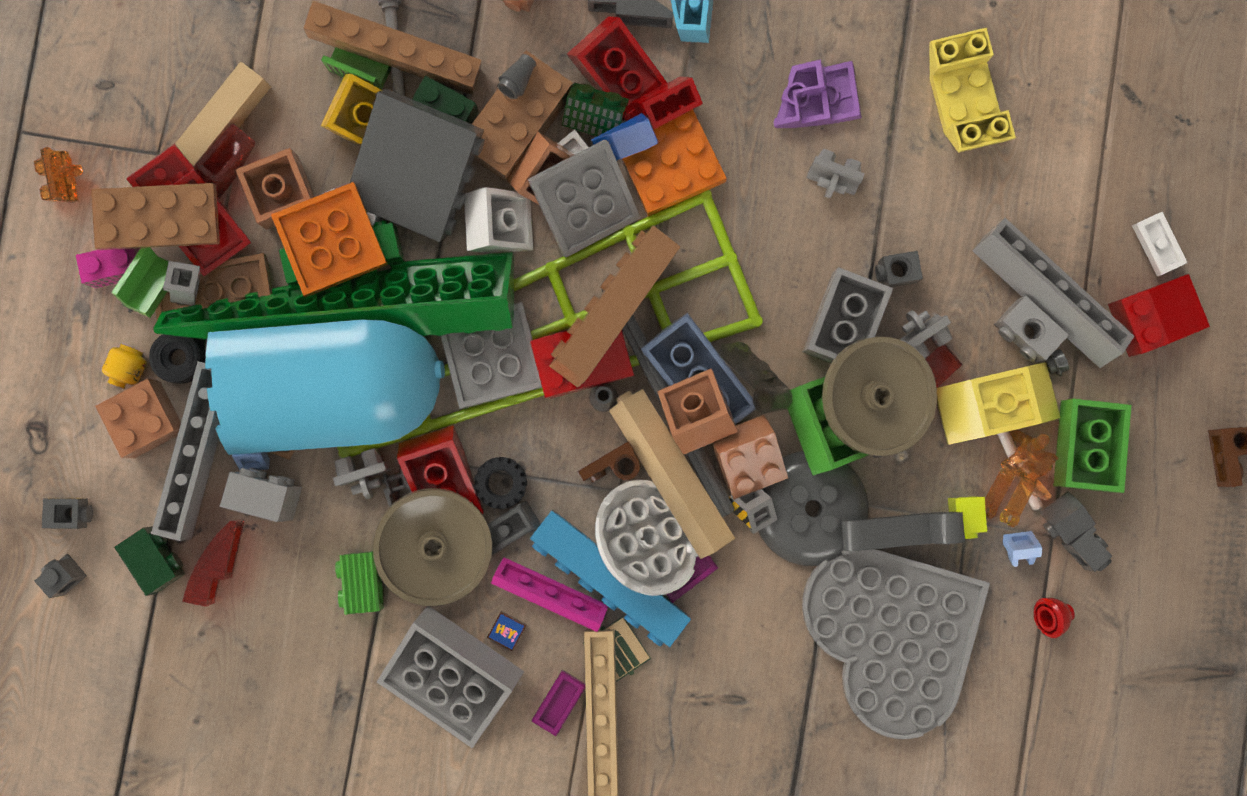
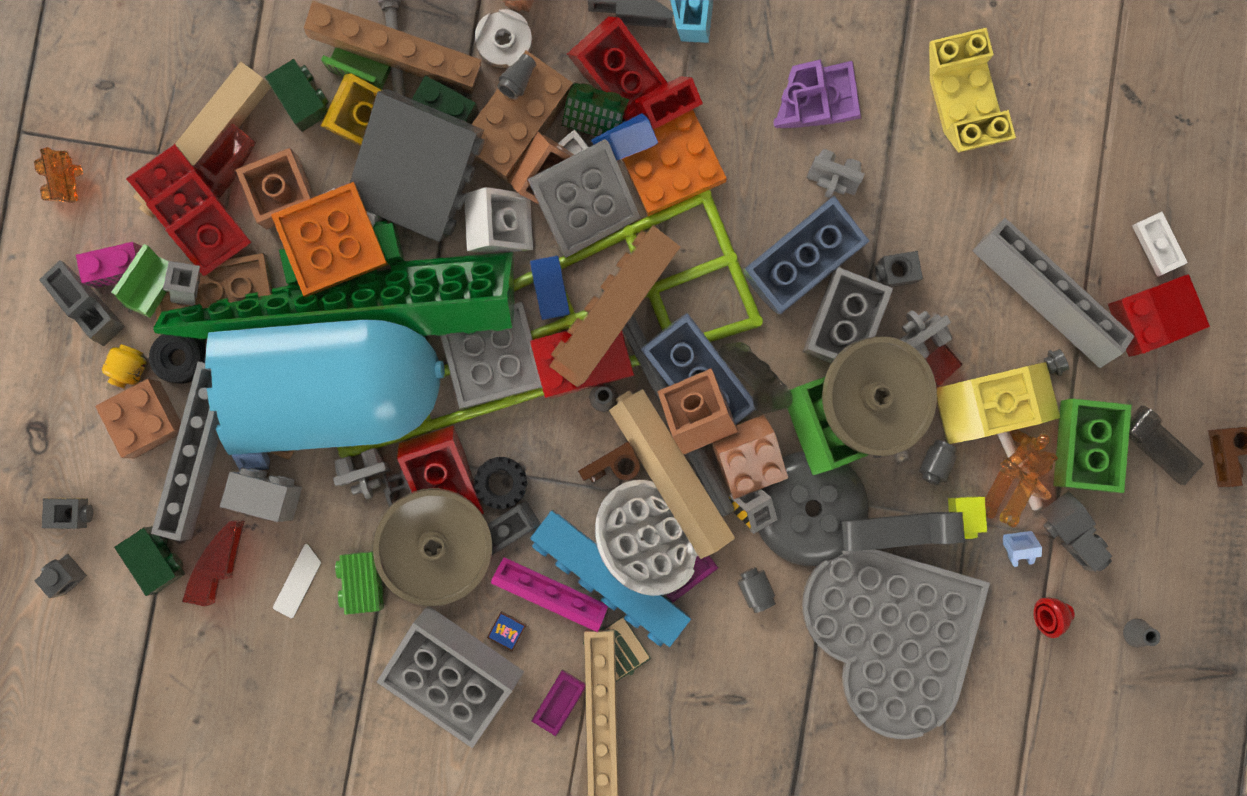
(81, 303): none -> dark grey slope
(155, 216): medium nougat plate -> none
(297, 94): none -> dark green brick
(297, 582): none -> white sticker
(498, 24): none -> white plate
(549, 287): none -> blue slope
(756, 590): none -> dark grey brick
(805, 256): none -> sand blue brick
(938, 462): none -> dark grey brick
(1046, 336): light grey brick -> none
(1140, 634): none -> dark grey cone
(1162, 446): none -> clear smoke plate

